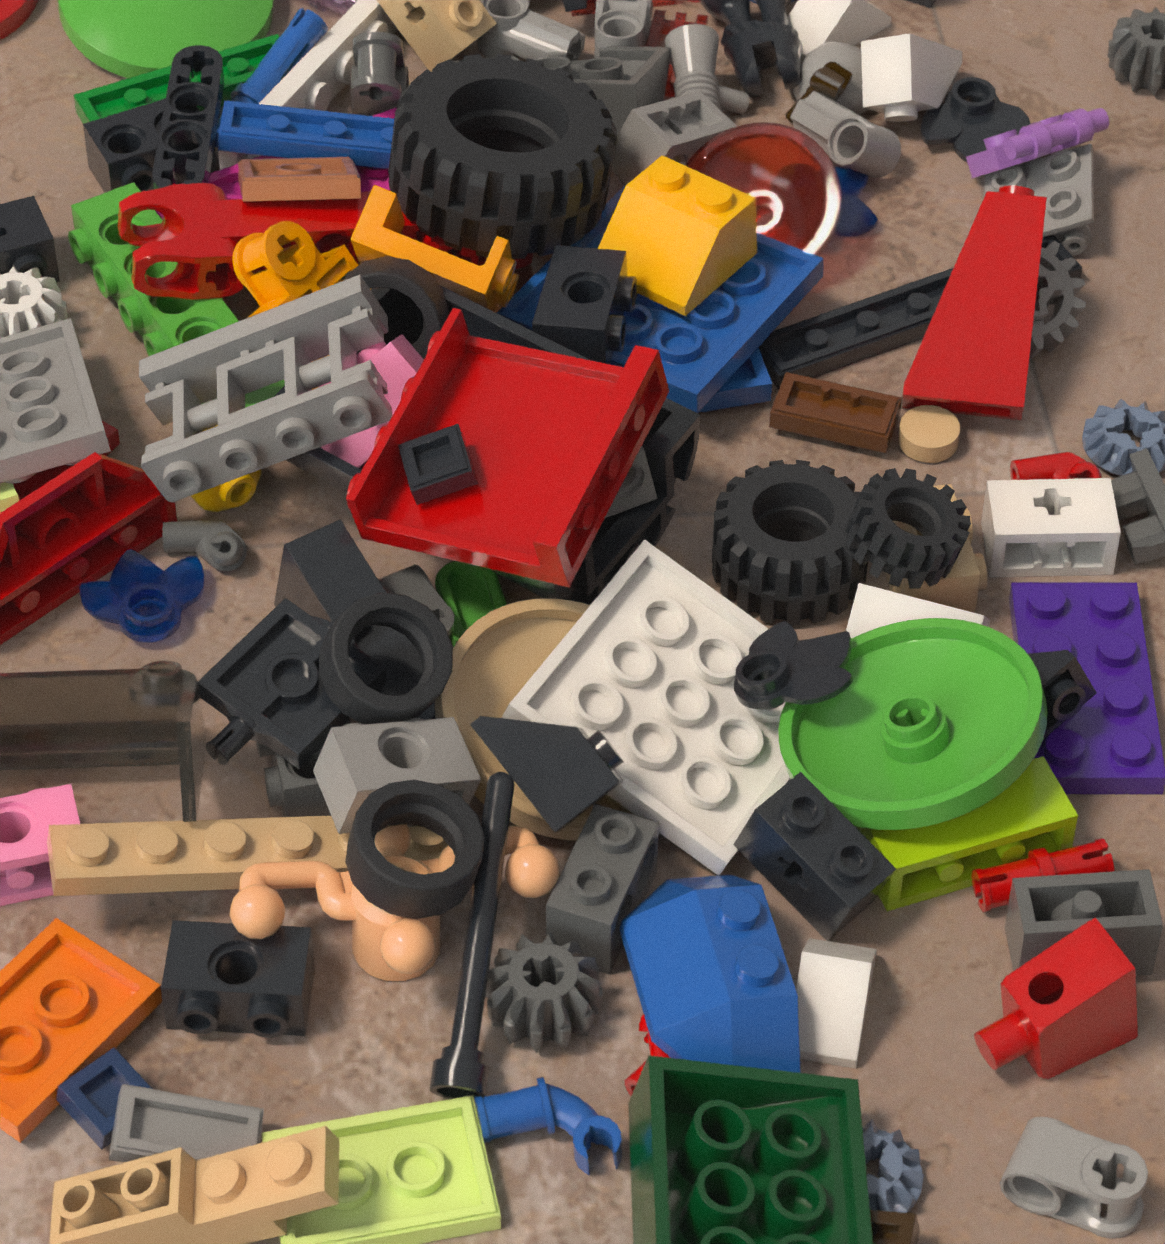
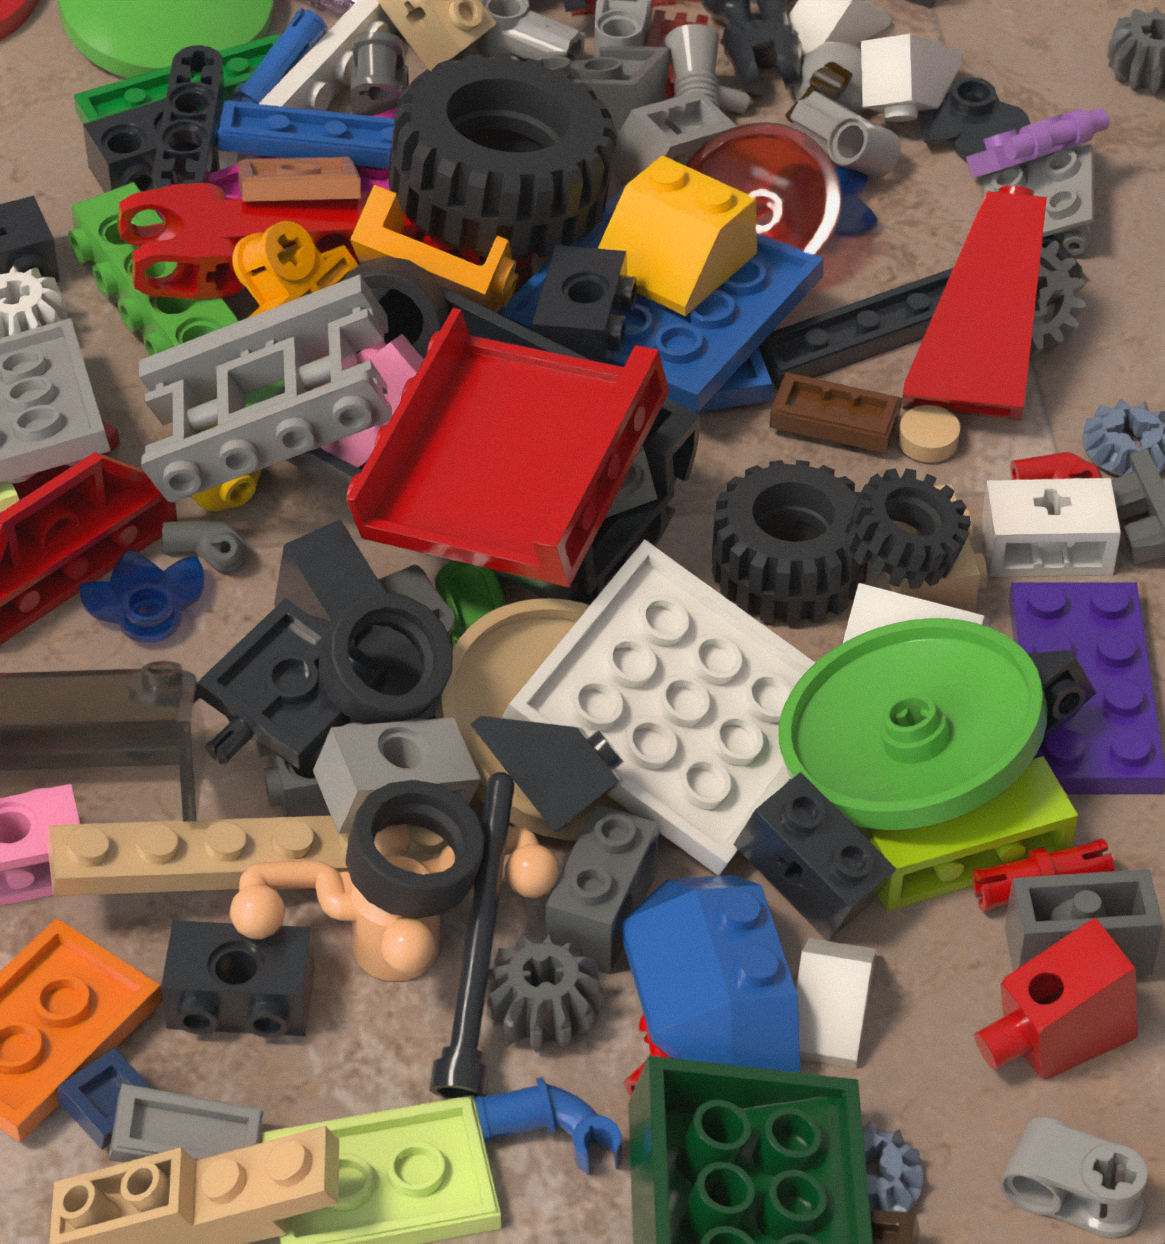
(437, 464): black tile -> none
(792, 669): black plate -> none

